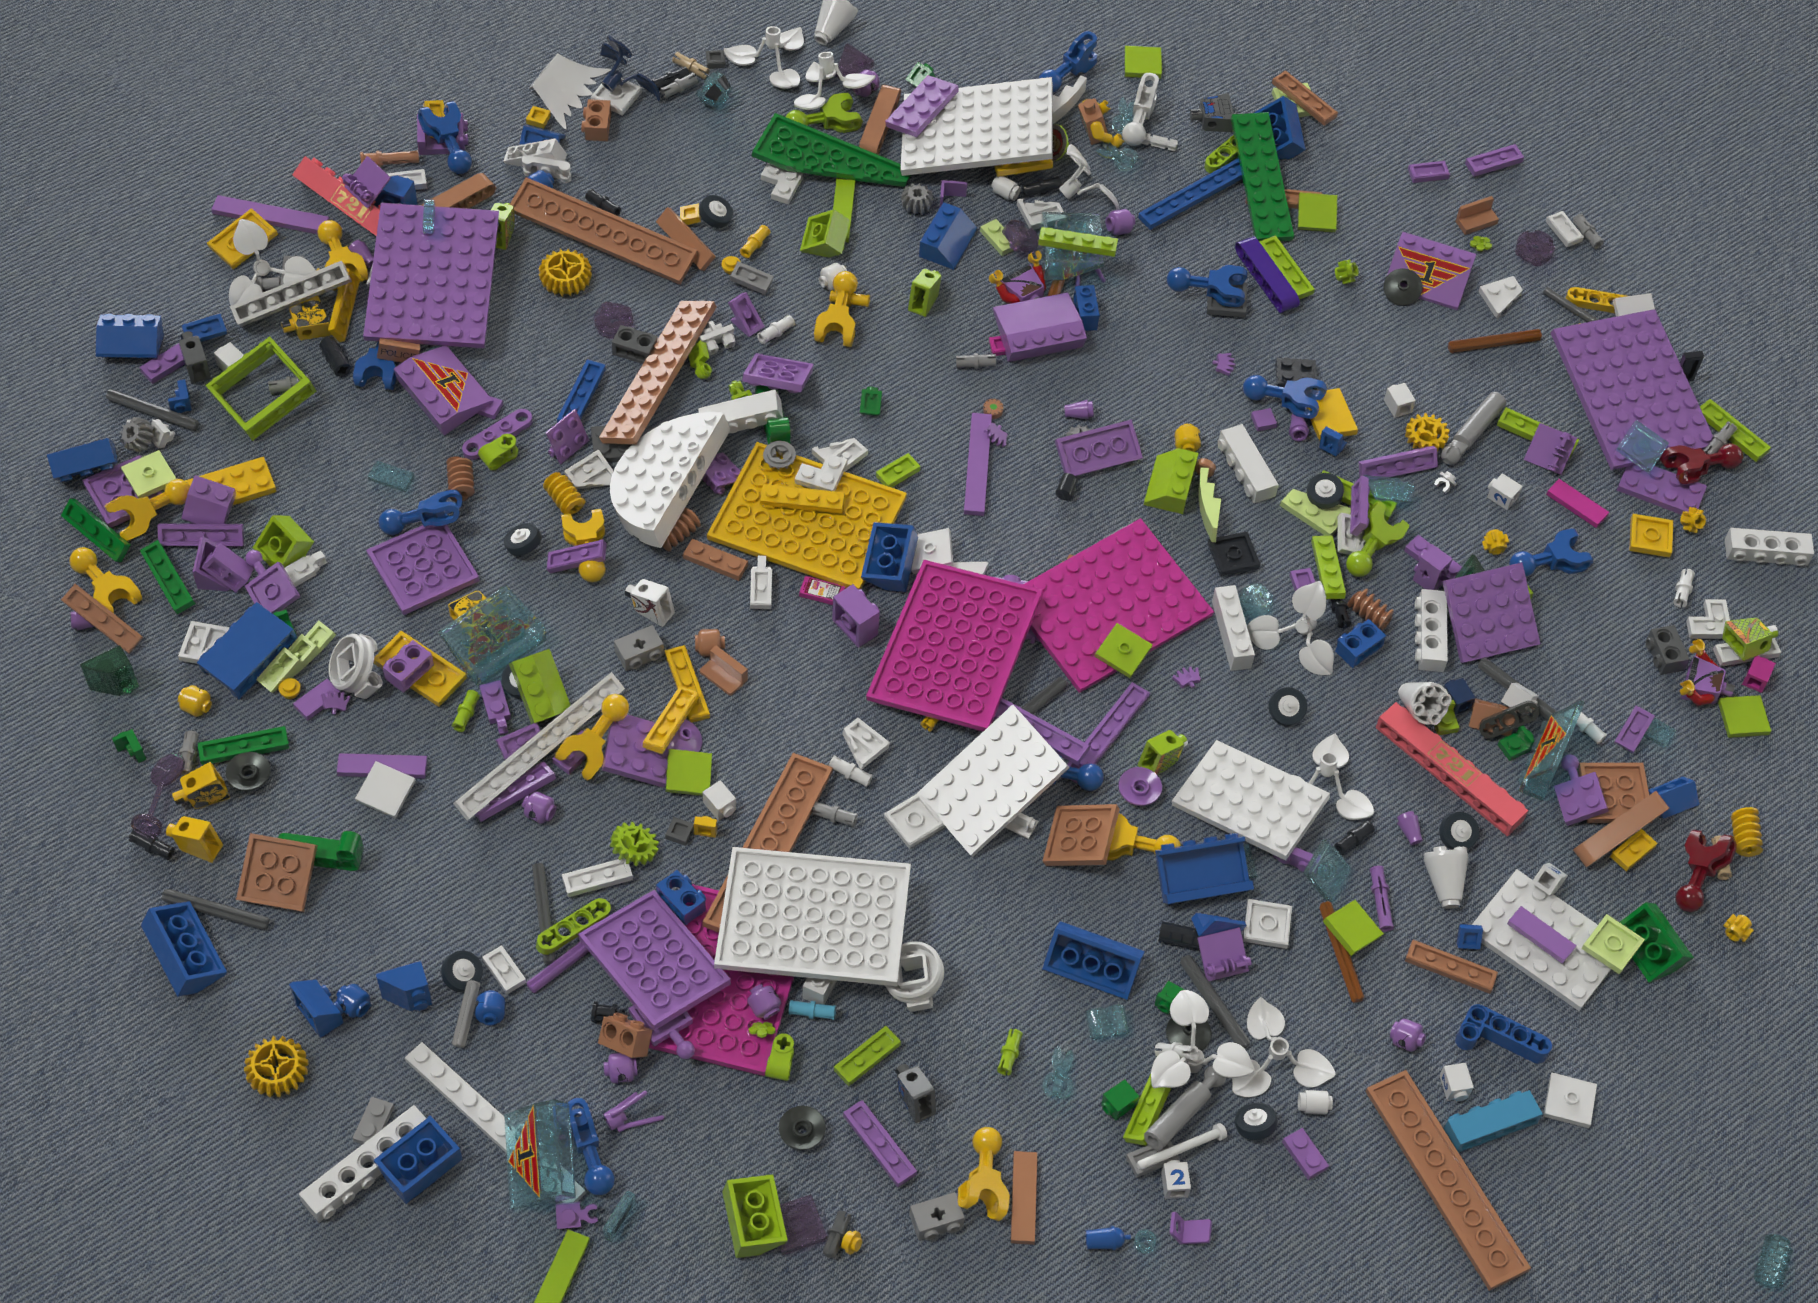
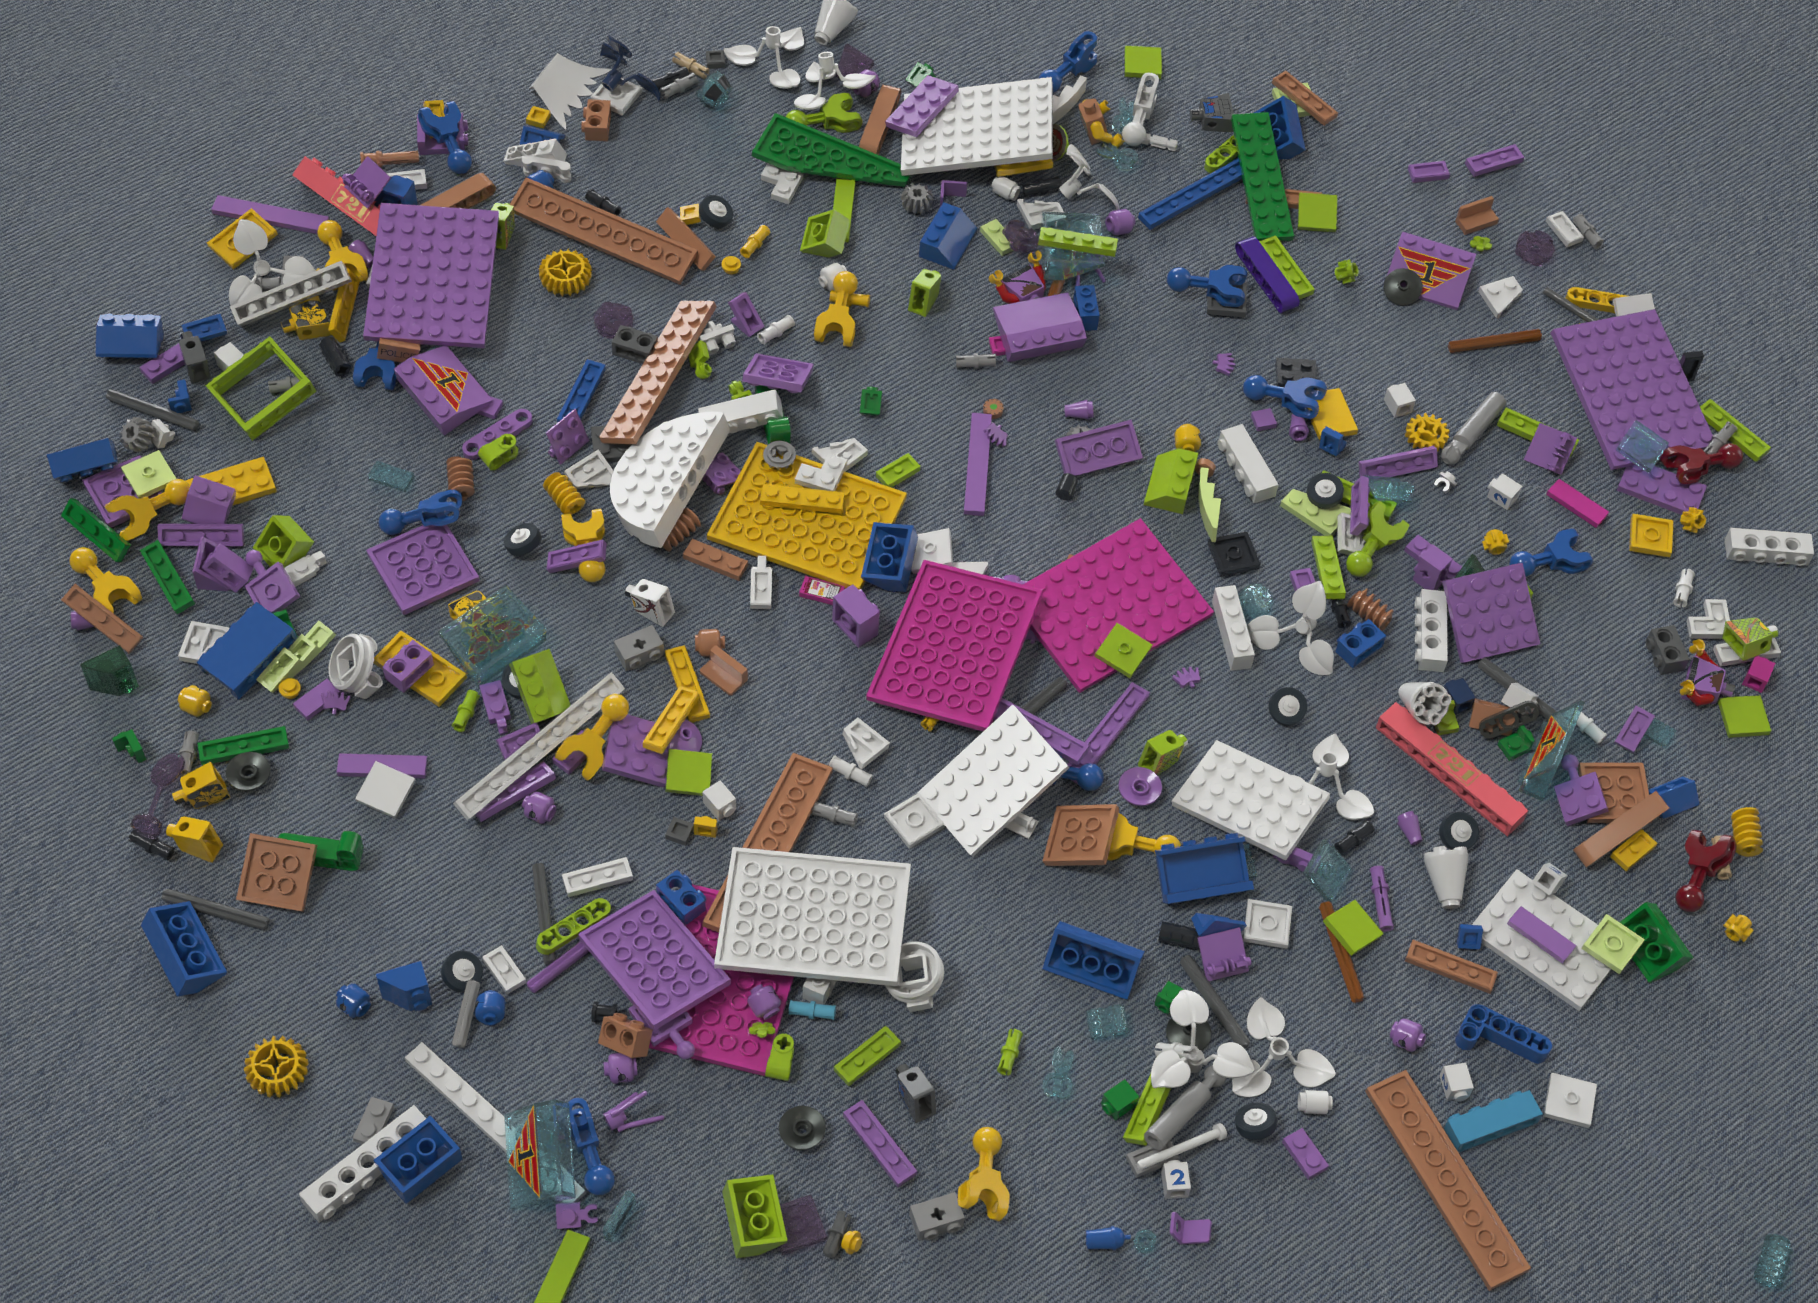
(317, 1006): blue slope -> none
(429, 216): clear light blue beam -> none
(634, 843): lime gear -> none
(751, 278): light grey plate -> none
(1024, 1197): nougat tile -> none

